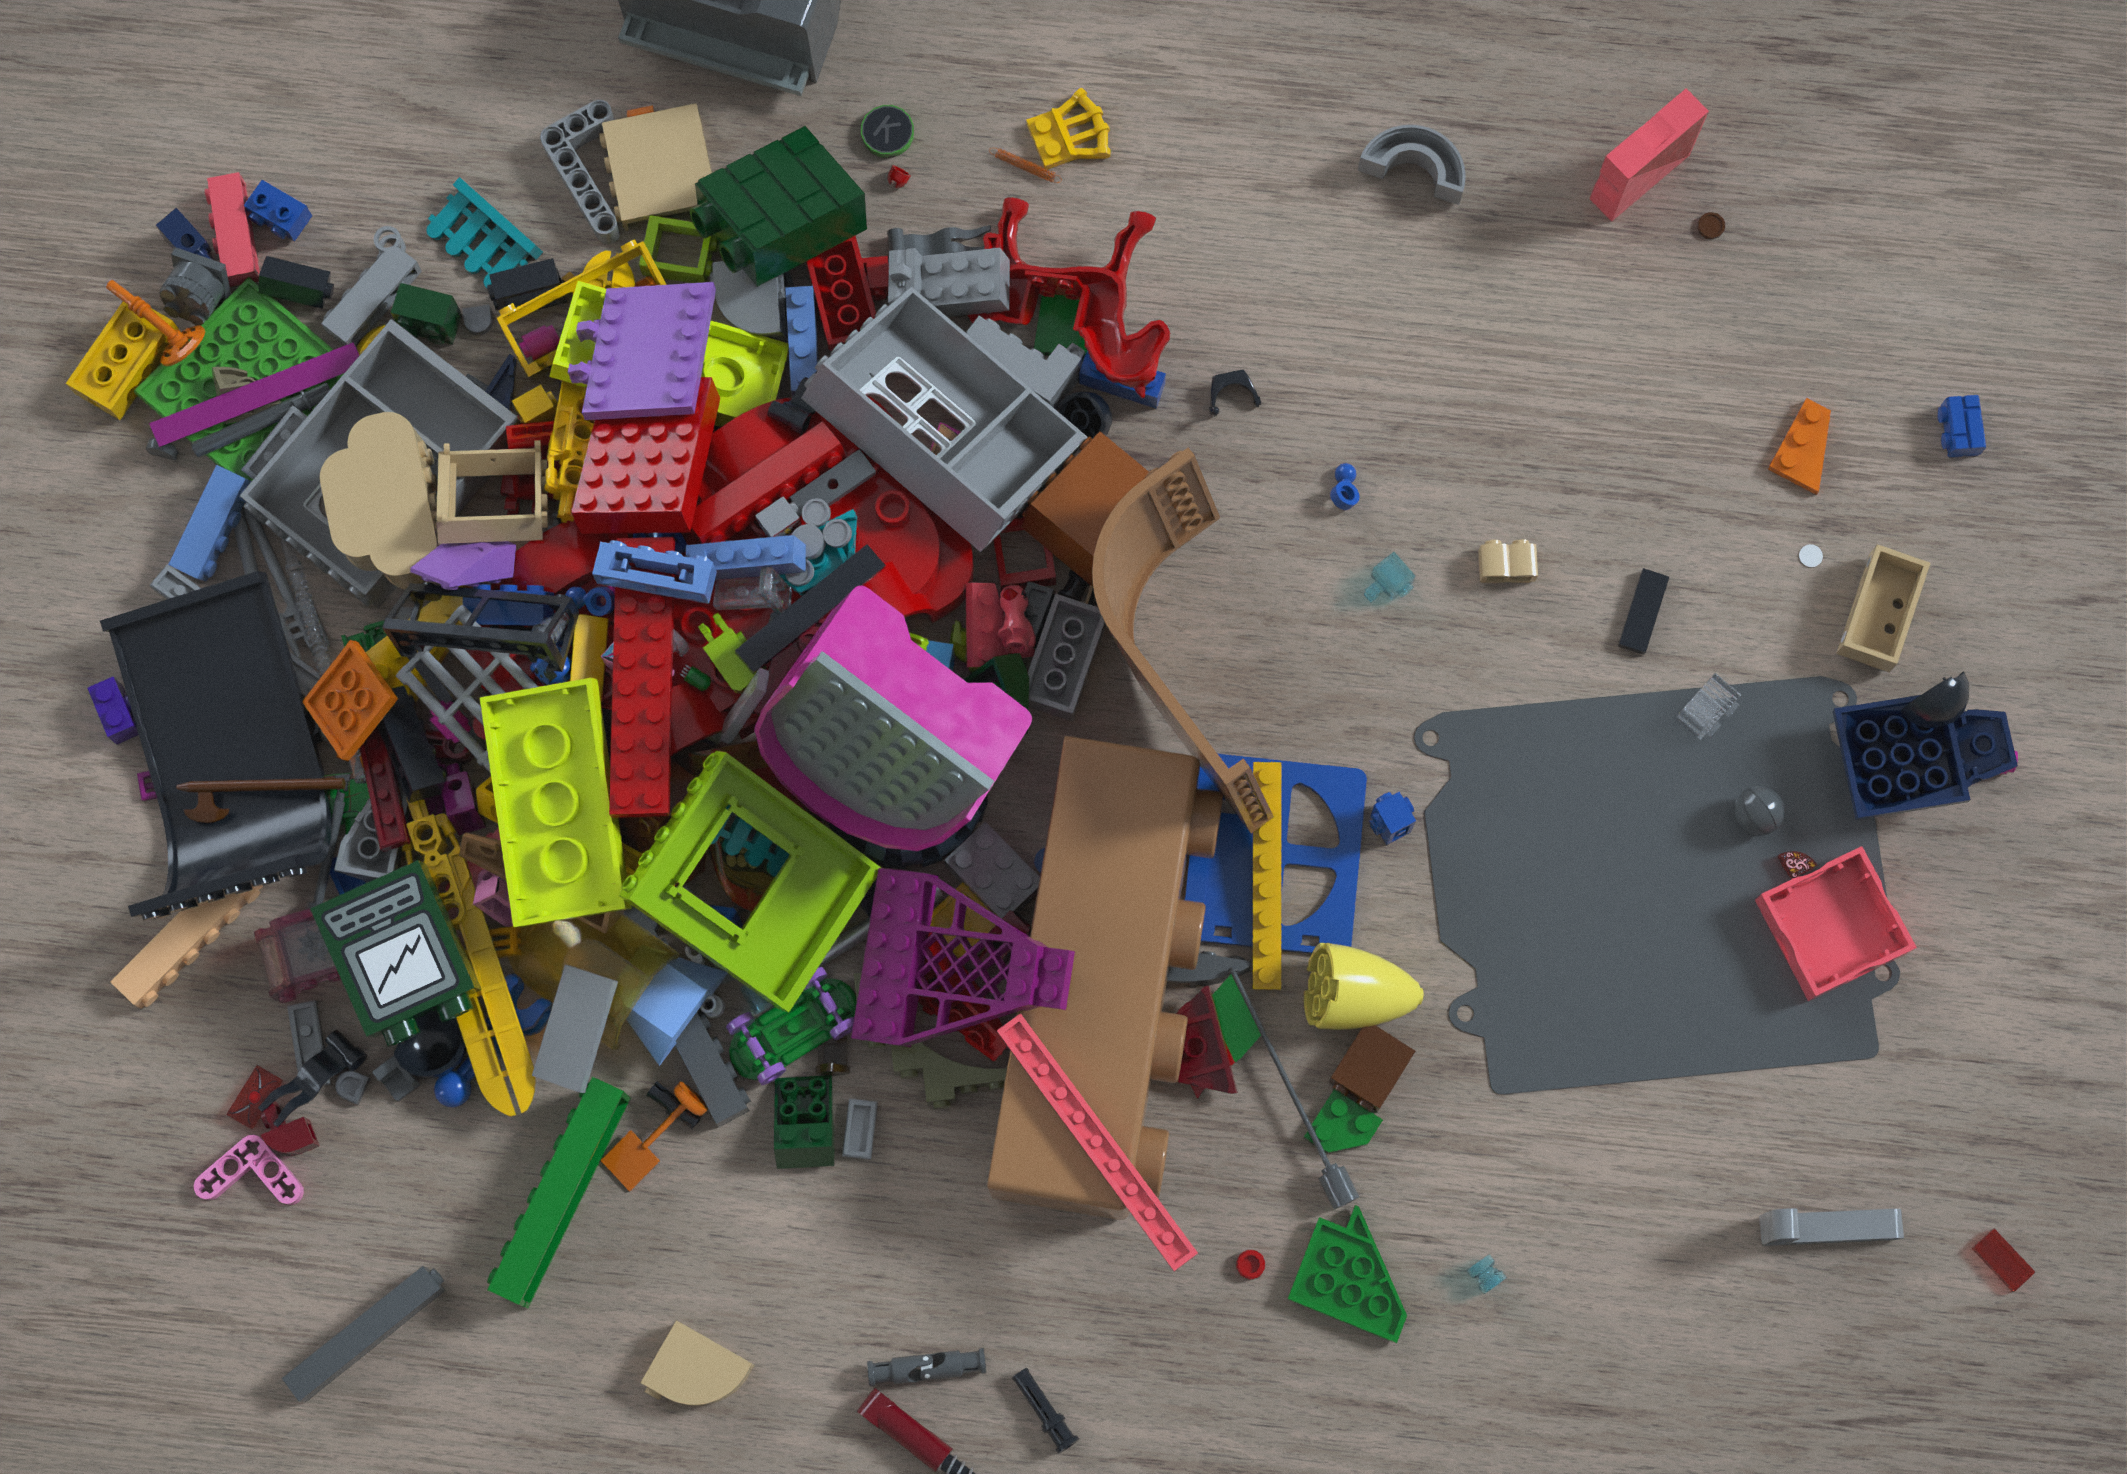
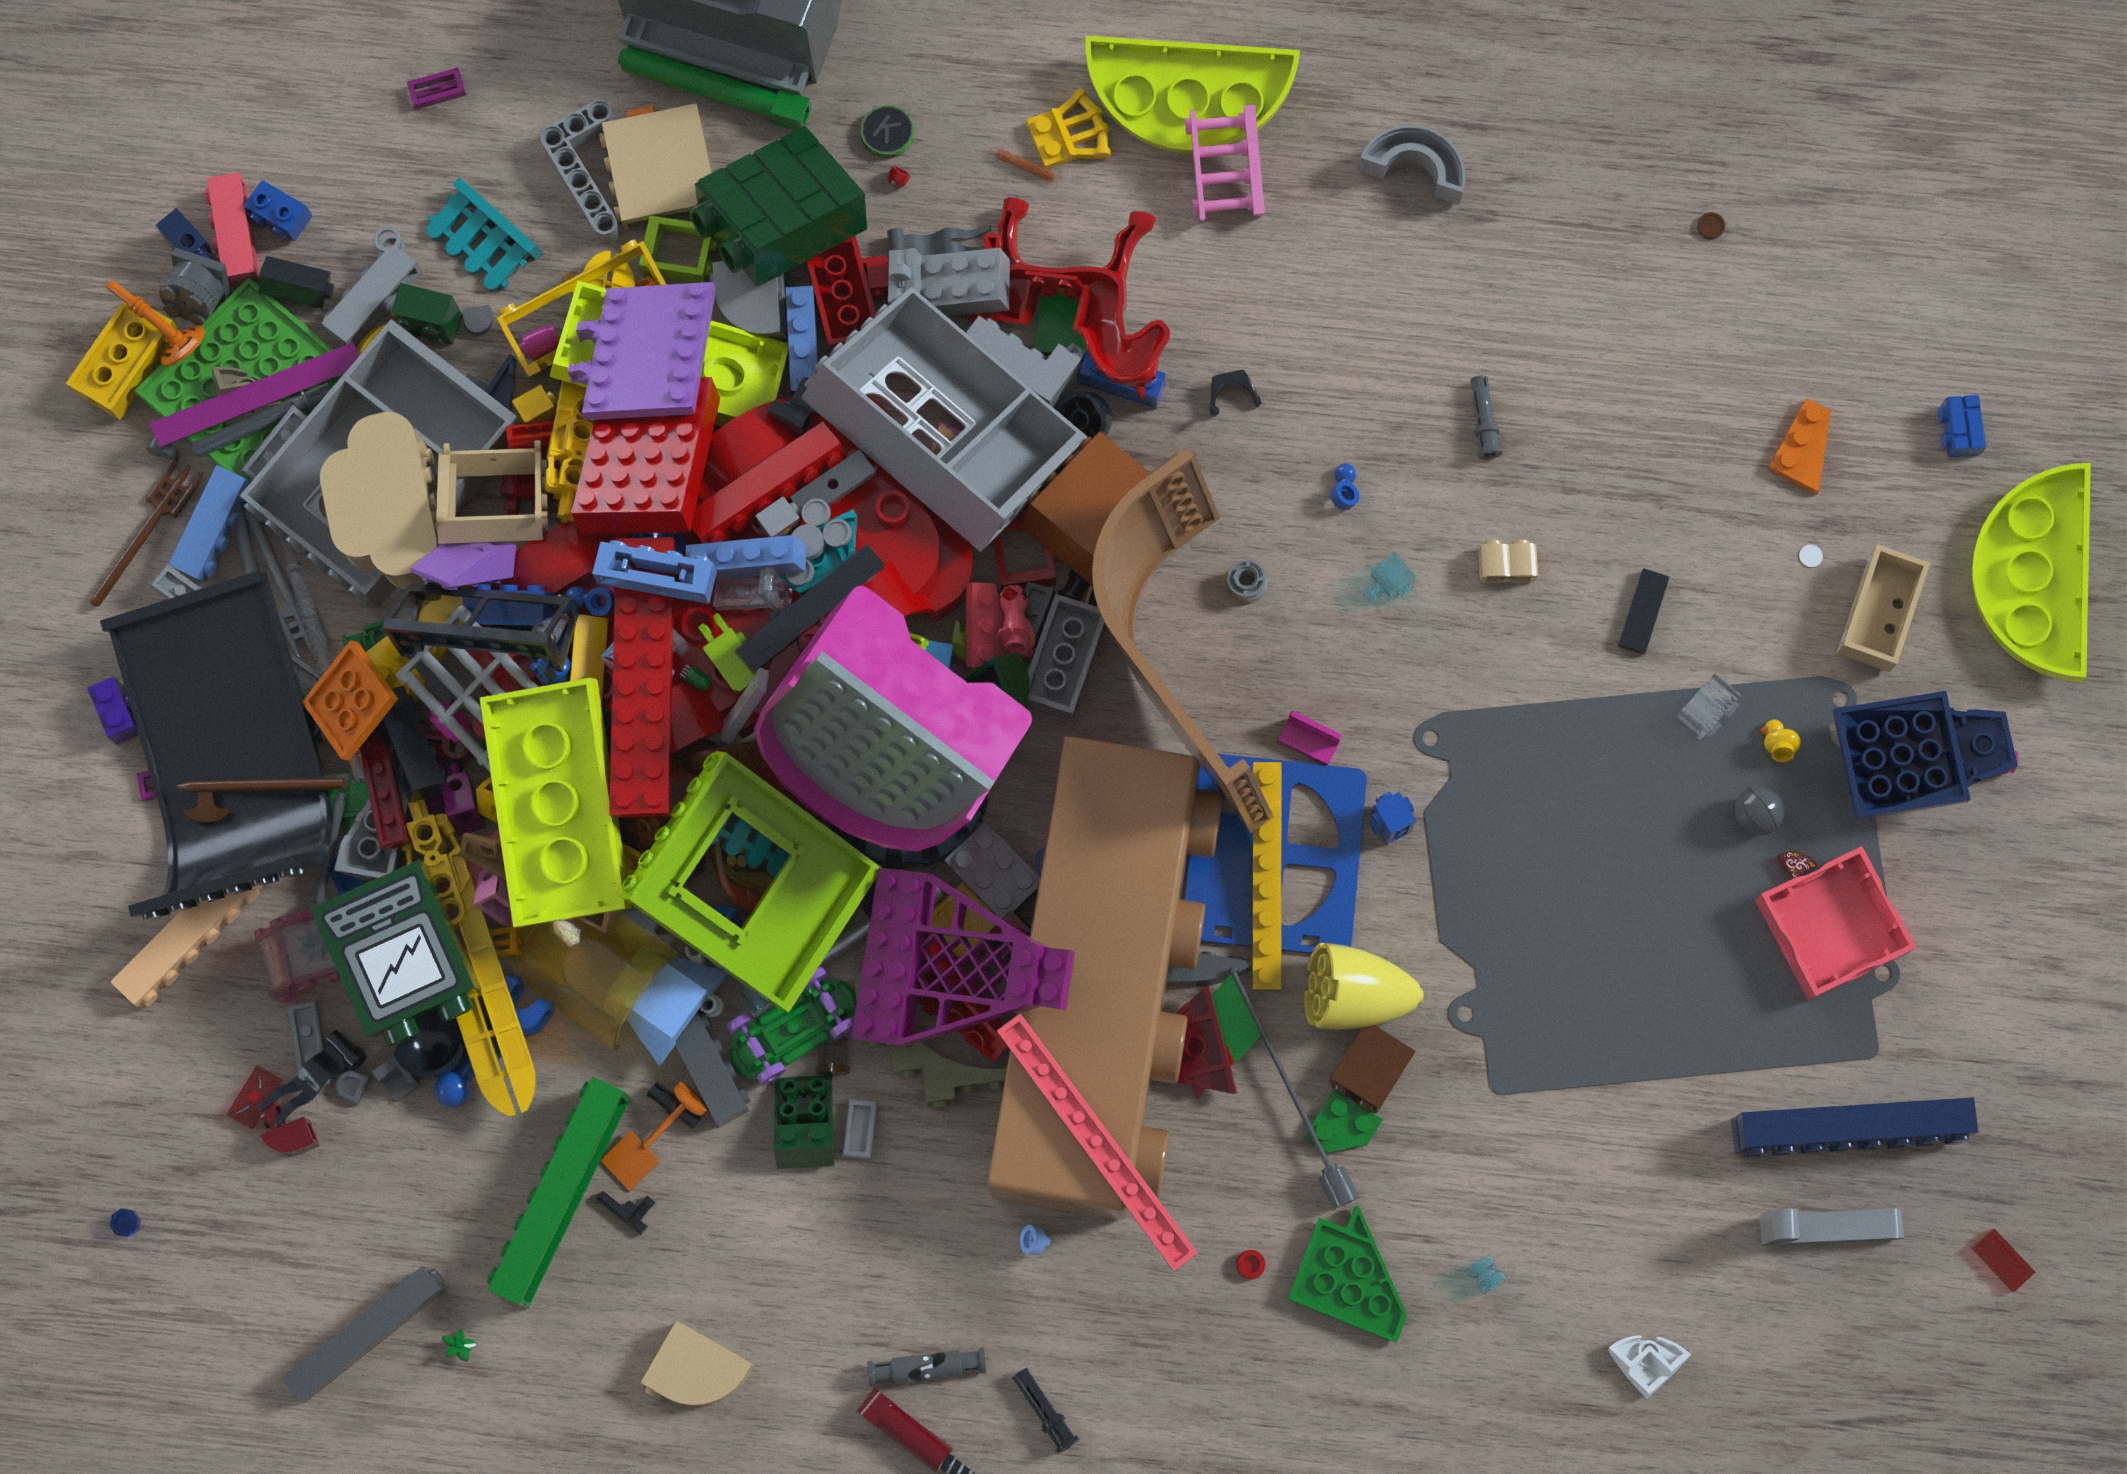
(125, 1222): none -> clear blue tile
(160, 508): none -> reddish brown piece
(255, 1162): bright pink beam -> none
(436, 93): none -> magenta tile
(459, 1346): none -> green plant
(524, 284): black window -> none
(574, 1028): light grey tile -> none
(627, 1211): none -> black hose
(782, 106): none -> green brick
(1033, 1239): none -> light blue tile
(1157, 83): none -> neon yellow plate
(1241, 570): none -> light grey wheel
(1247, 147): none -> bright pink fence
(1309, 738): none -> dark pink panel
(1486, 428): none -> dark grey pin
(1648, 154): coral tile -> none
(1648, 1362): none -> white brick
(1779, 741): none -> yellow animal
(1854, 1125): none -> dark blue piece
(1939, 704): black cylinder -> none
(2035, 572): none -> neon yellow plate

